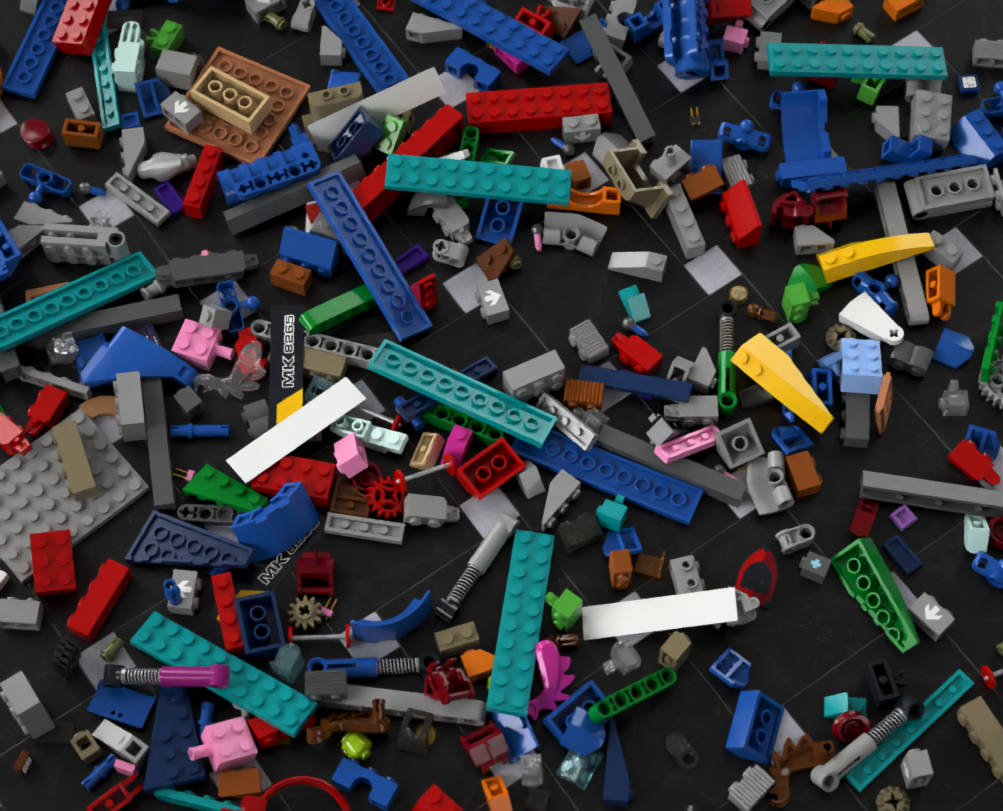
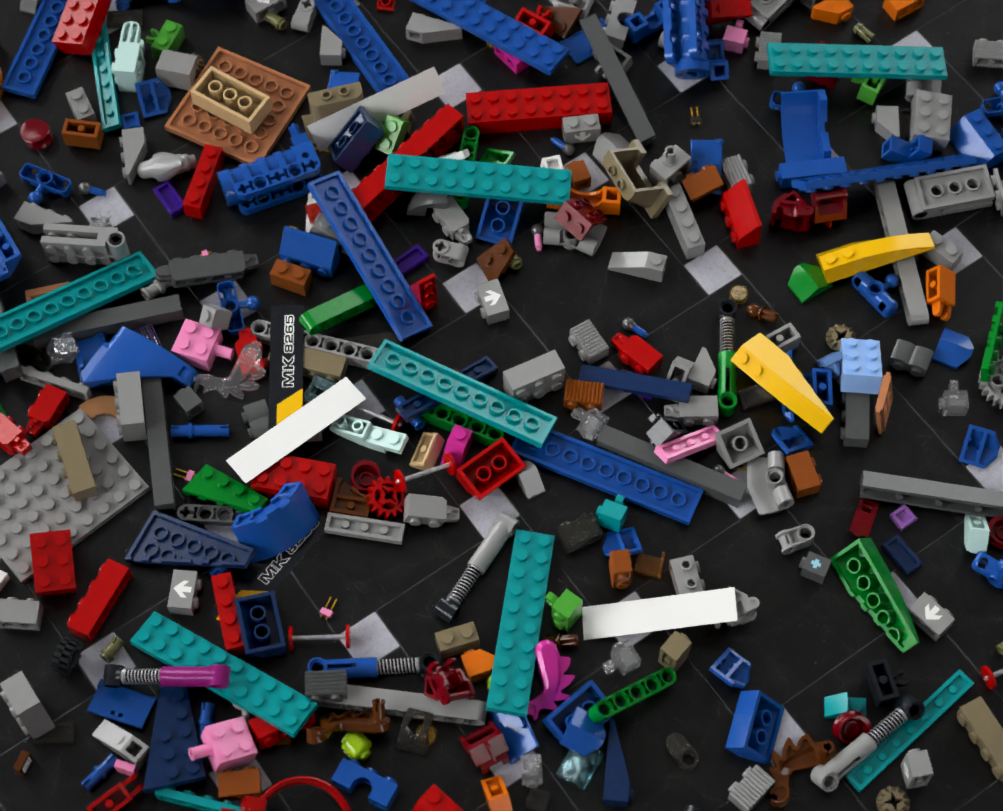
(27, 237): light grey slope -> none
(89, 754): dark tan brick -> none
(137, 199): light grey plate -> none
(171, 592): blue pin -> none
(182, 112): light grey brick -> none
(287, 198): dark grey tile -> none
(288, 663): clear light blue window -> none
(307, 619): dark tan gear -> none
(315, 565): dark red piece -> none
(350, 455): bright pink brick -> none
(395, 627): blue panel -> none
(462, 62): blue arch -> none
(560, 493): light grey slope -> none
(568, 422): light grey plate -> none
(579, 217): none -> dark red bracket
(635, 303): teal slope -> none
(745, 137): blue piece -> none
(758, 576): shield -> none
(797, 302): bright green brick -> none
(811, 240): light grey slope -> none
(870, 320): white piece -> none
(968, 84): tile -> none
(973, 463): red hinge -> none

